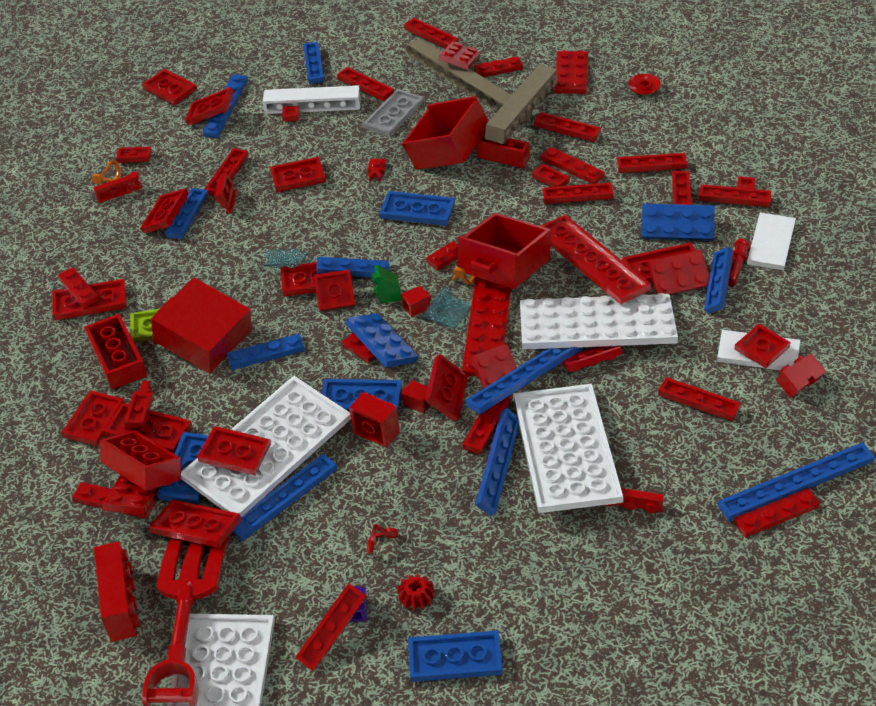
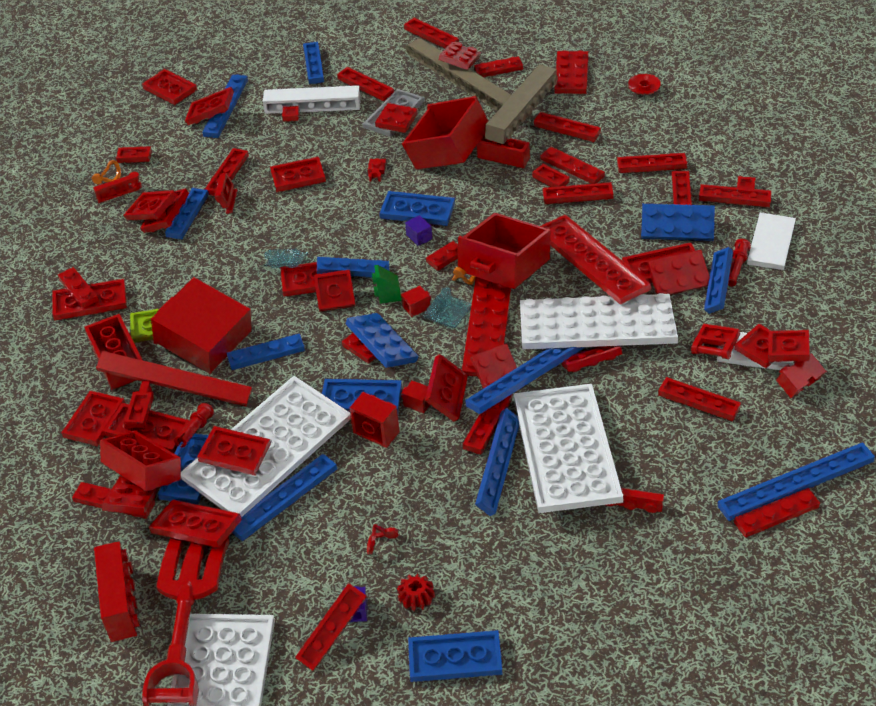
(150, 205): none -> red plate
(174, 378): none -> red tile
(197, 420): none -> red pin
(396, 117): none -> red plate
(418, 230): none -> dark purple brick
(716, 336): none -> red plate
(788, 346): none -> red plate

